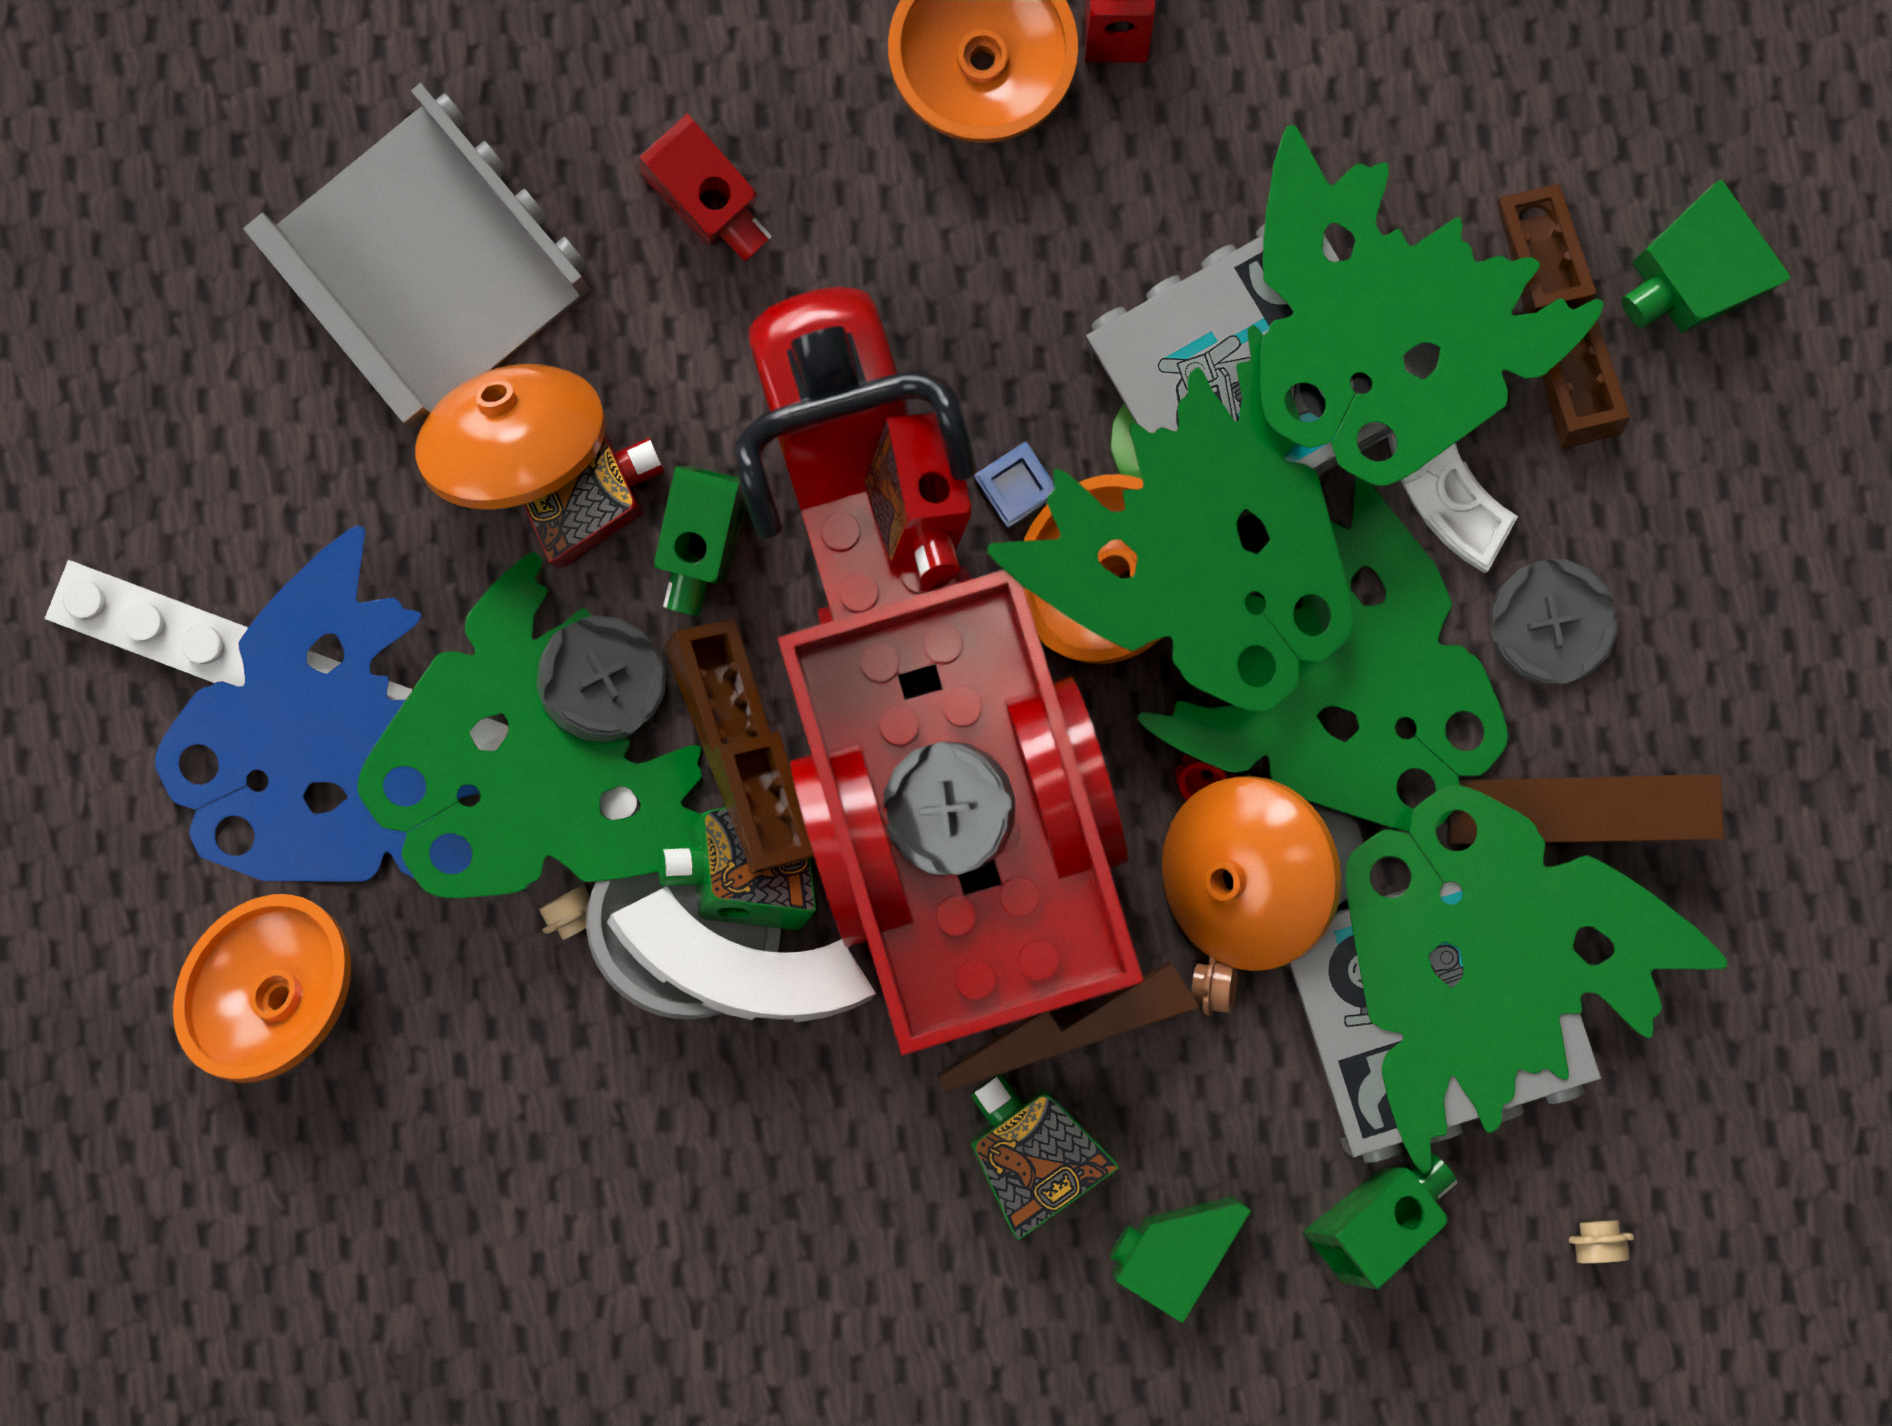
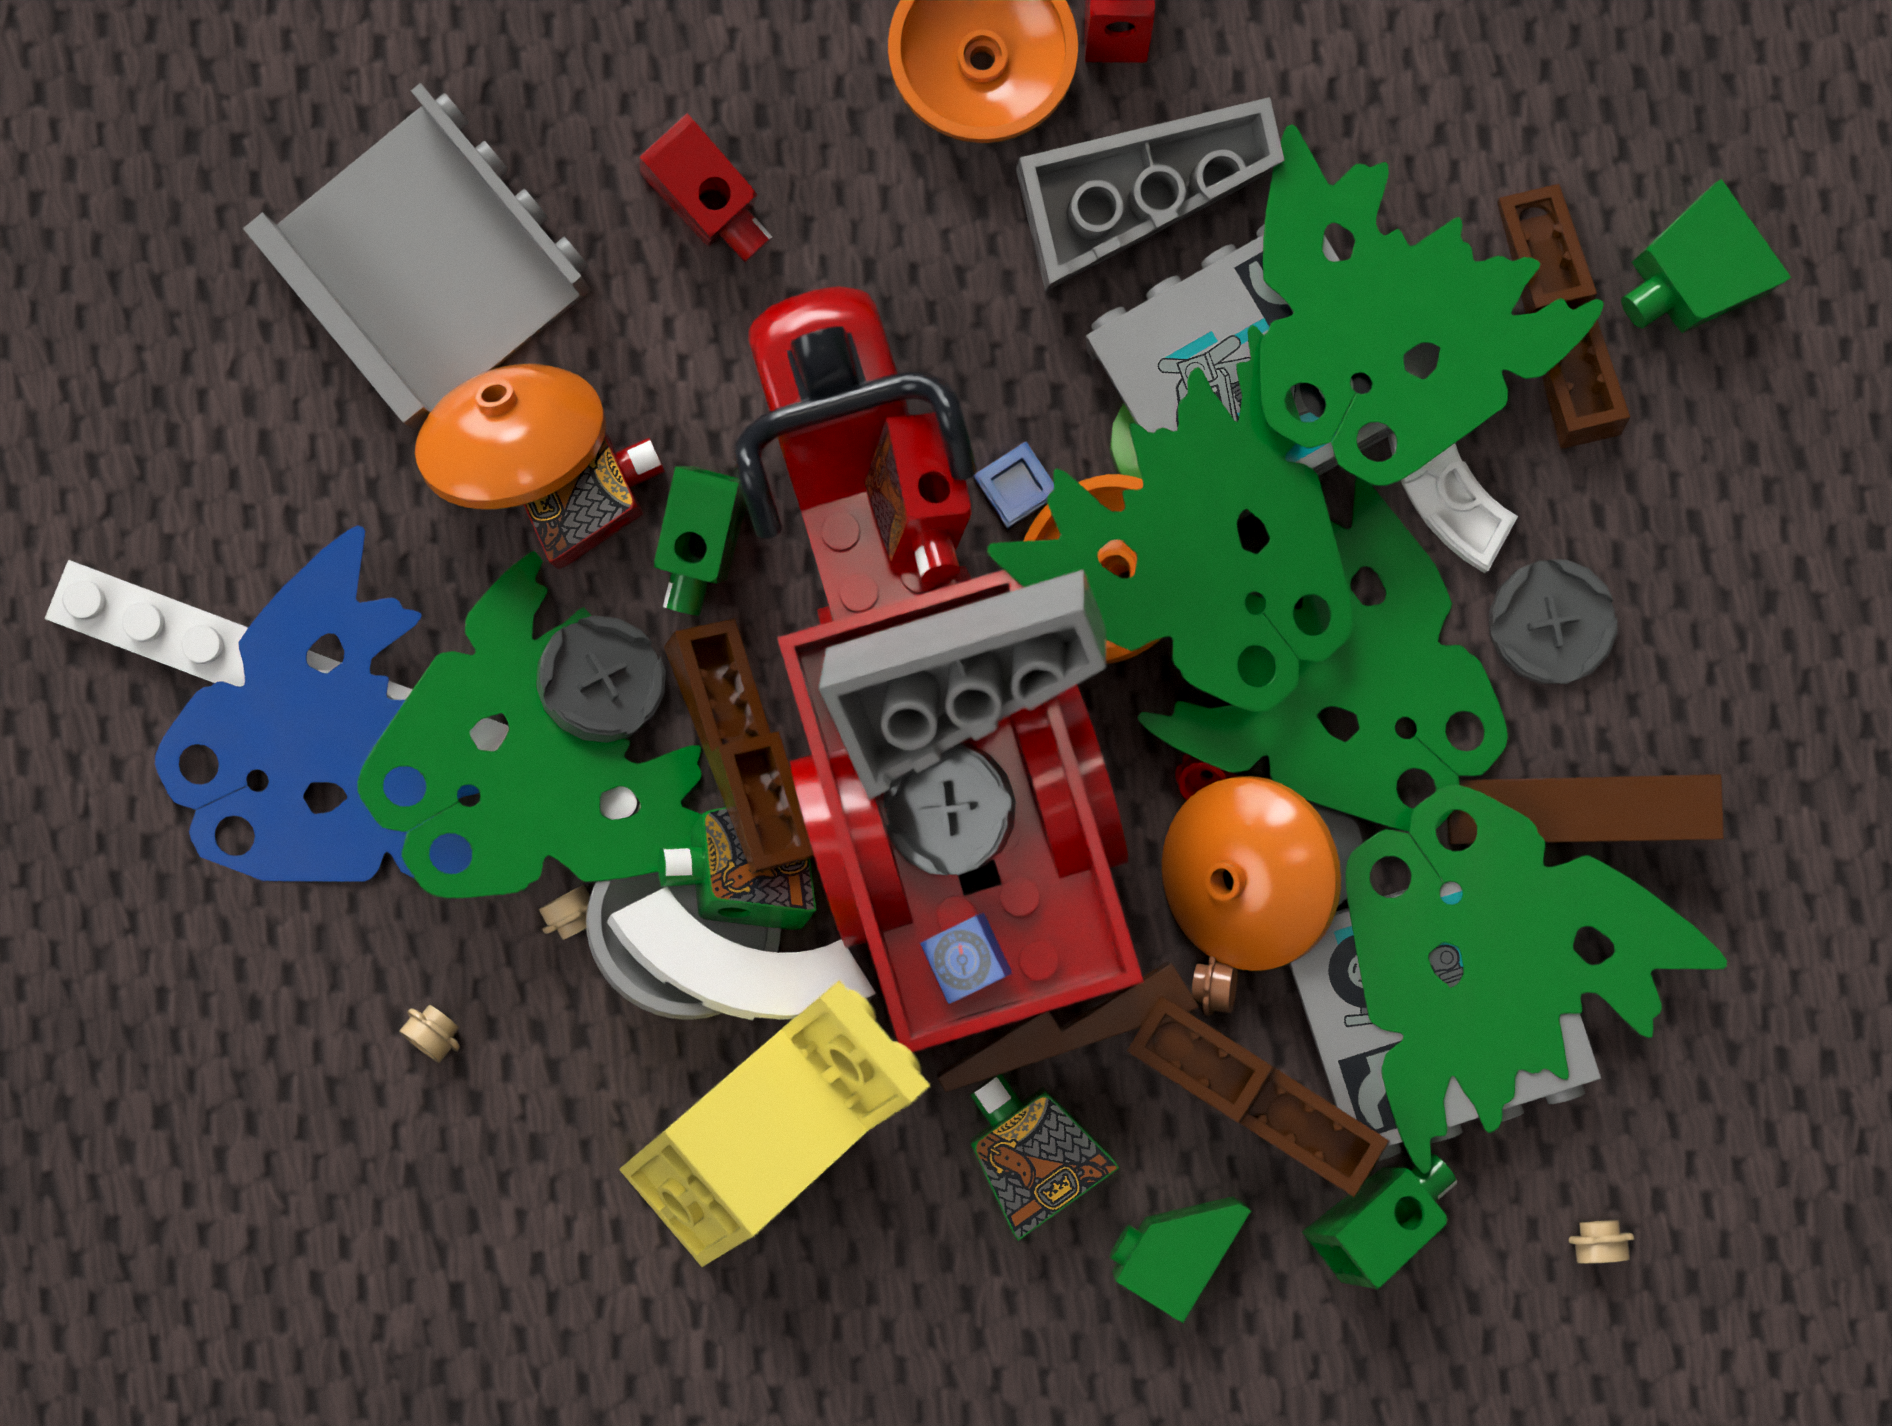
(241, 972): orange dish -> none
(430, 1032): none -> tan plate
(775, 1124): none -> light yellow bracket
(957, 674): none -> light grey wedge
(966, 958): none -> tile
(1130, 185): none -> light grey wedge
(1258, 1096): none -> reddish brown slope

